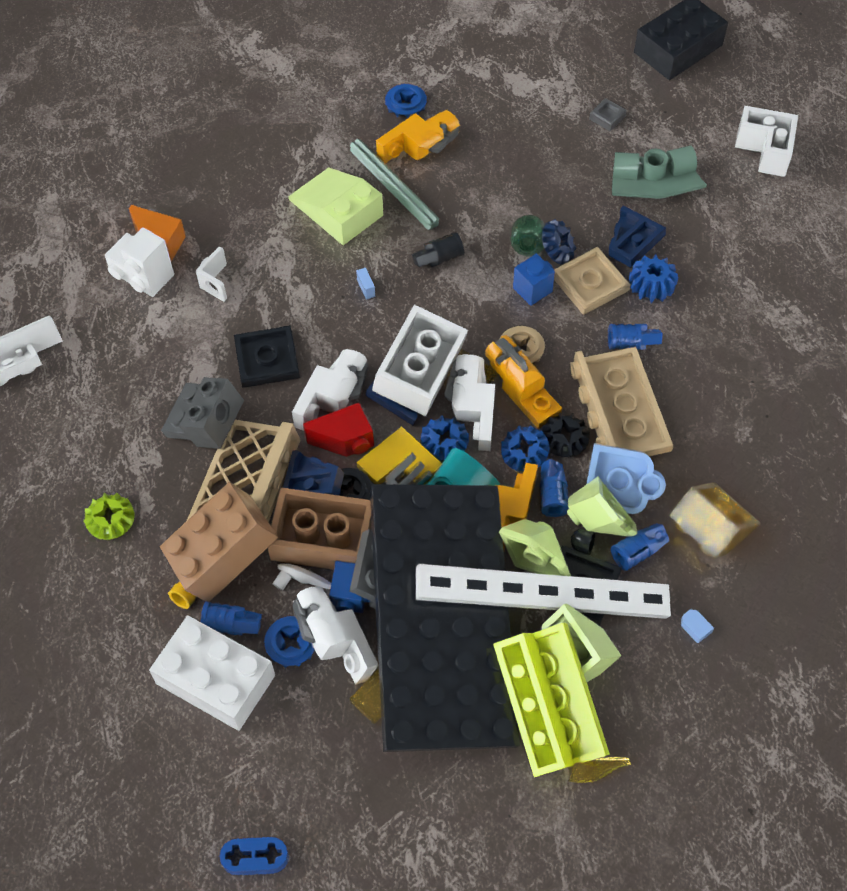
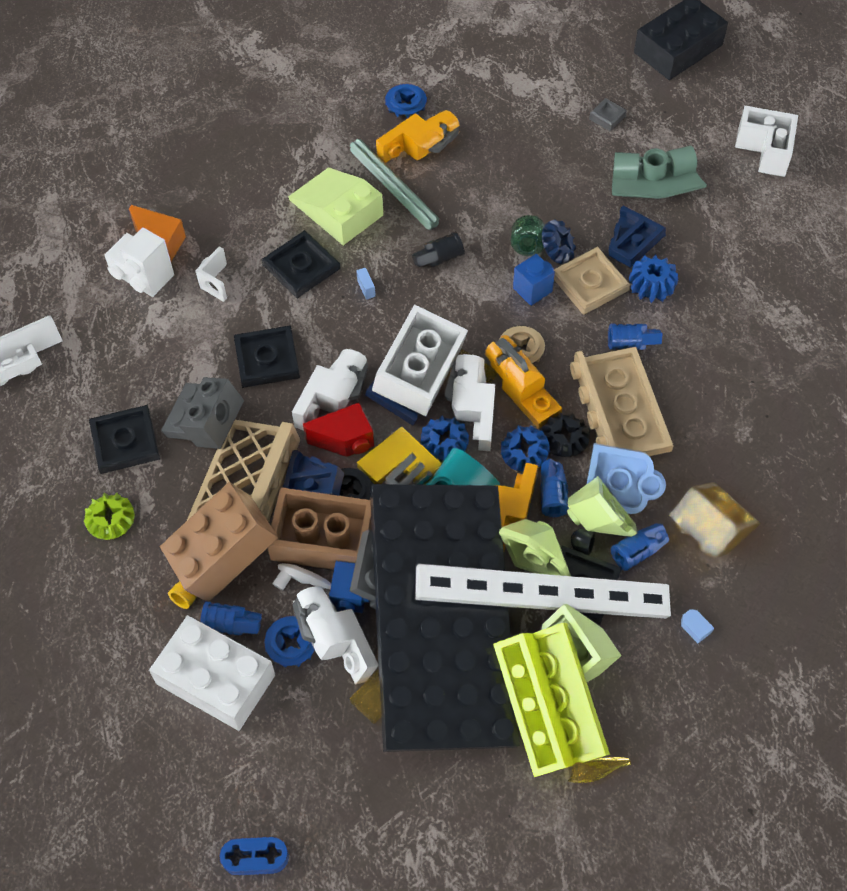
(124, 439): none -> black tile
(300, 264): none -> black tile

